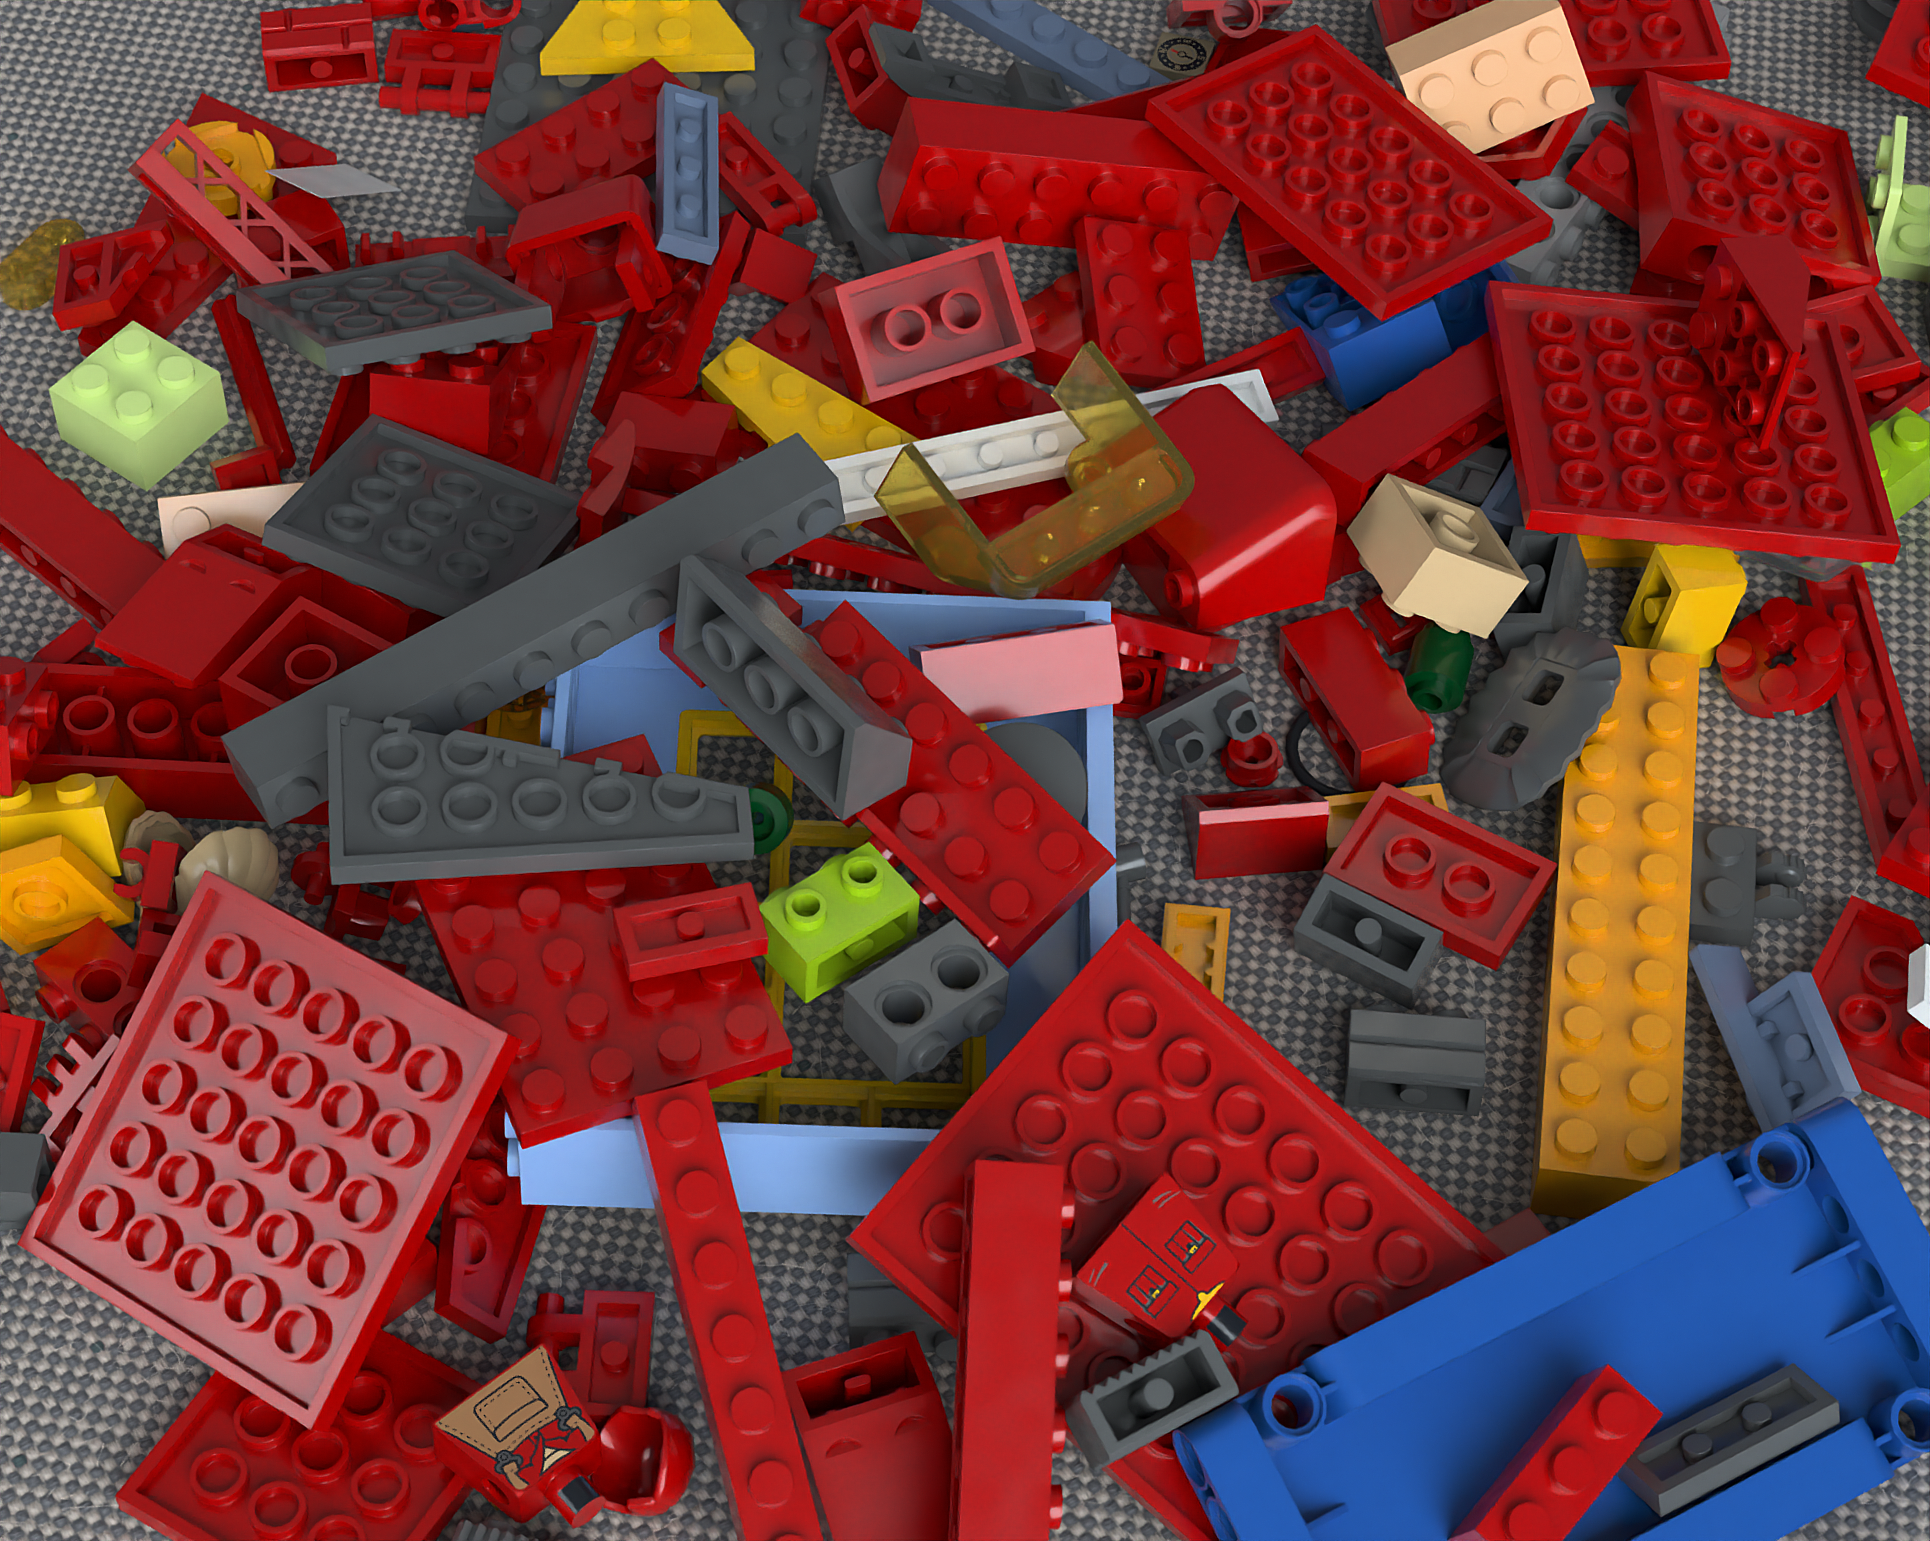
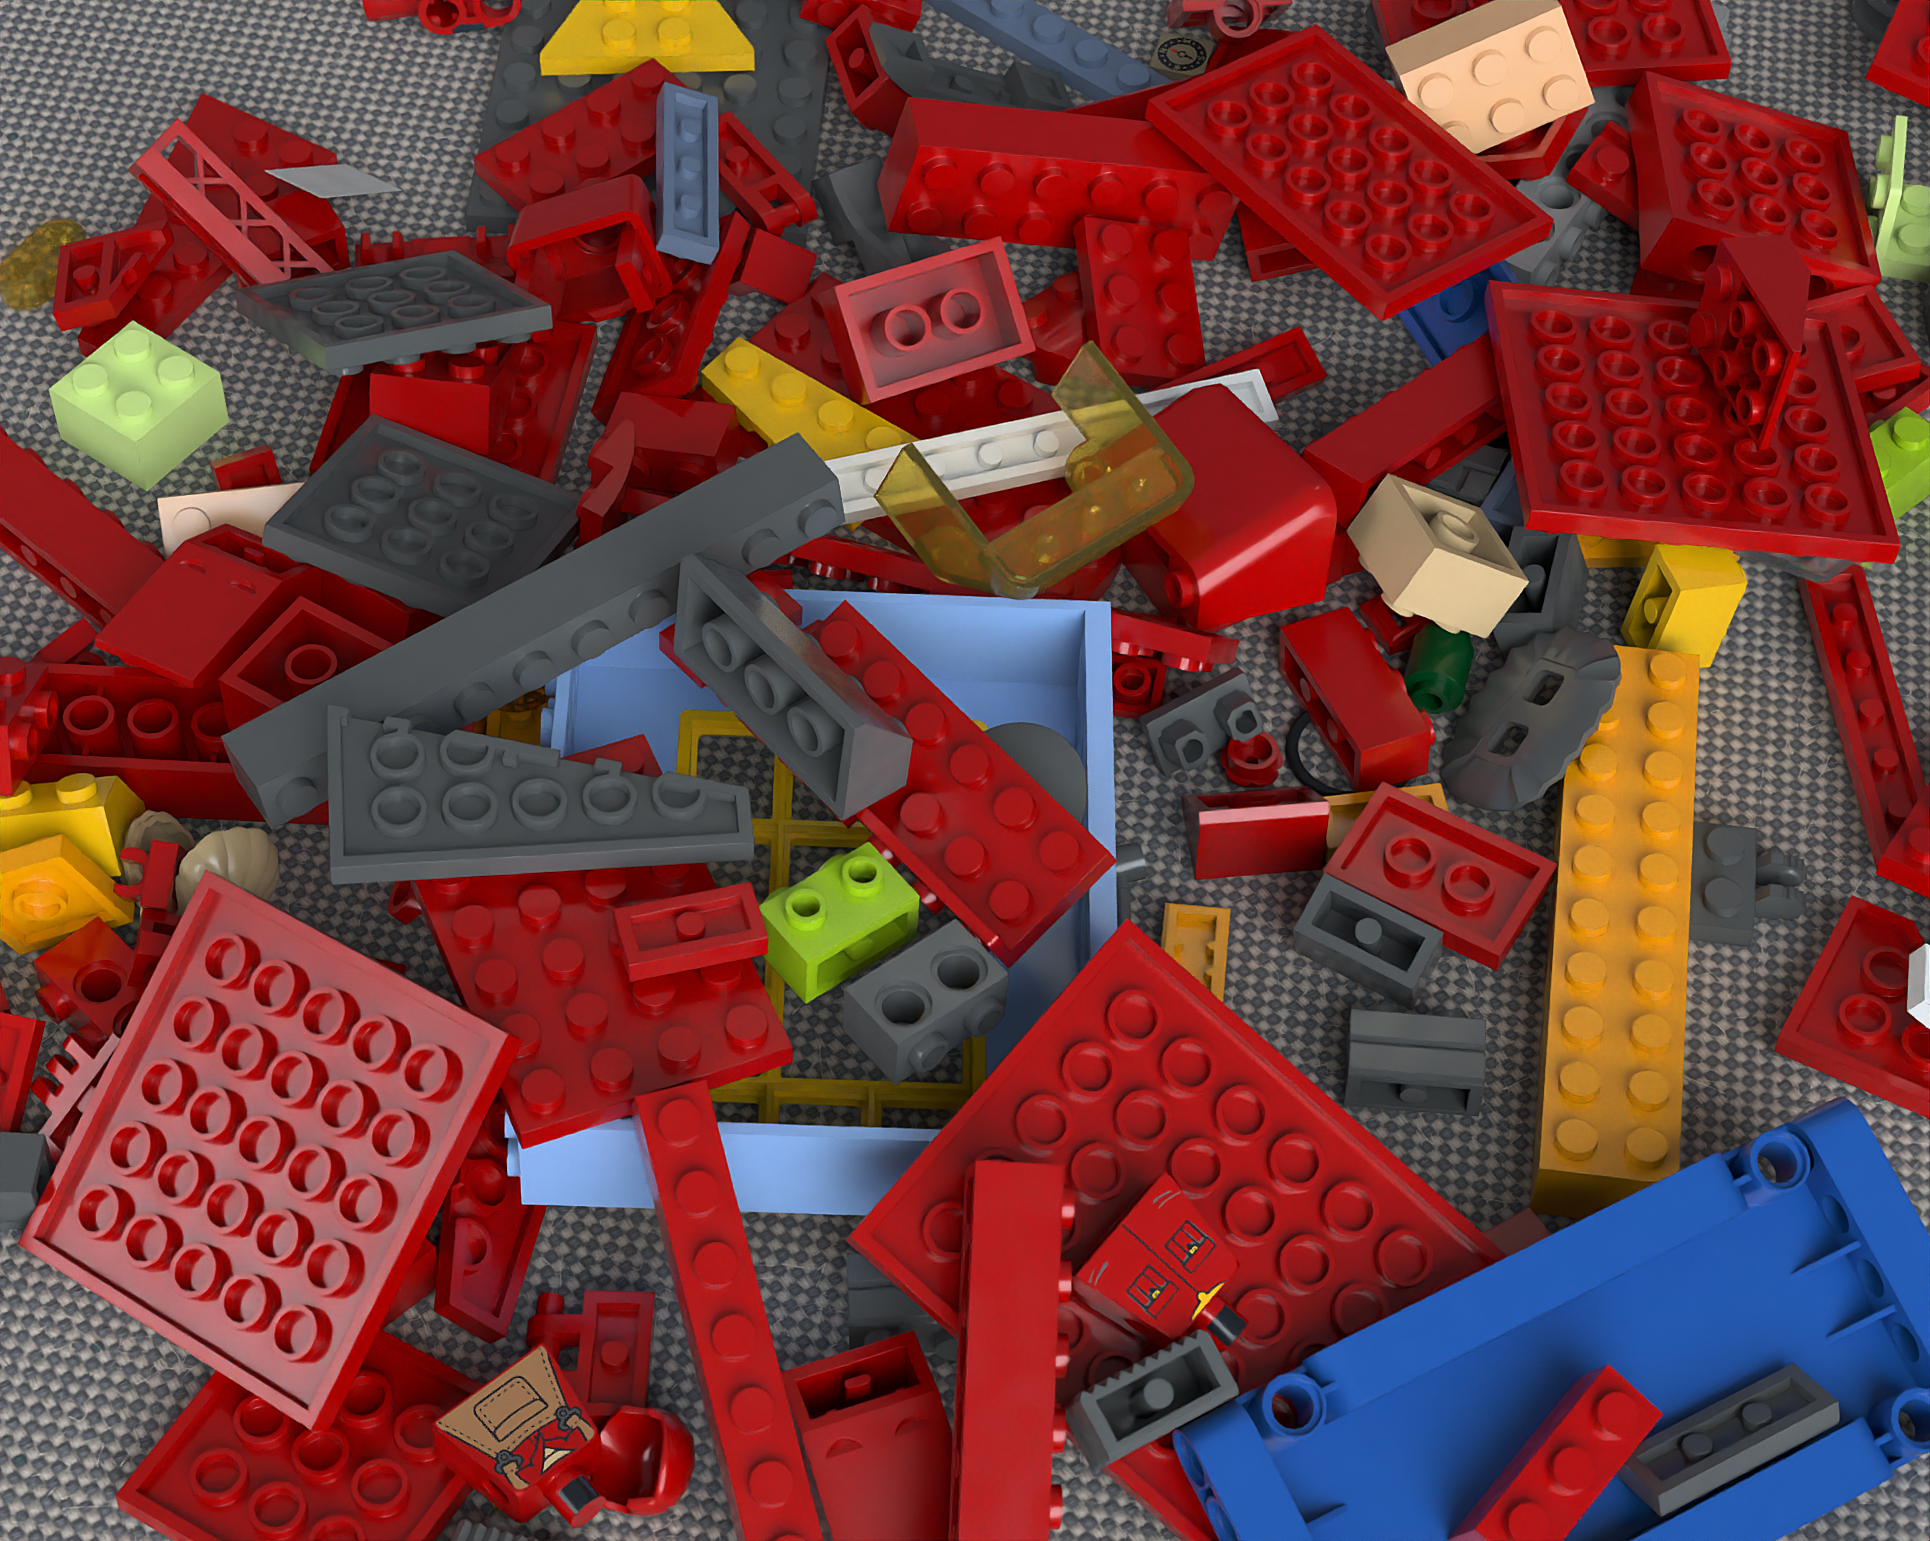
(243, 153): light orange plate -> none
(253, 381): red axle -> none
(319, 47): red brick -> none
(349, 908): red hips -> none
(442, 60): red plate -> none
(771, 816): dark green tile -> none
(1026, 670): panel -> none
(1354, 347): blue slope -> none
(1776, 1039): sand blue bracket -> none
(1777, 630): red plate -> none

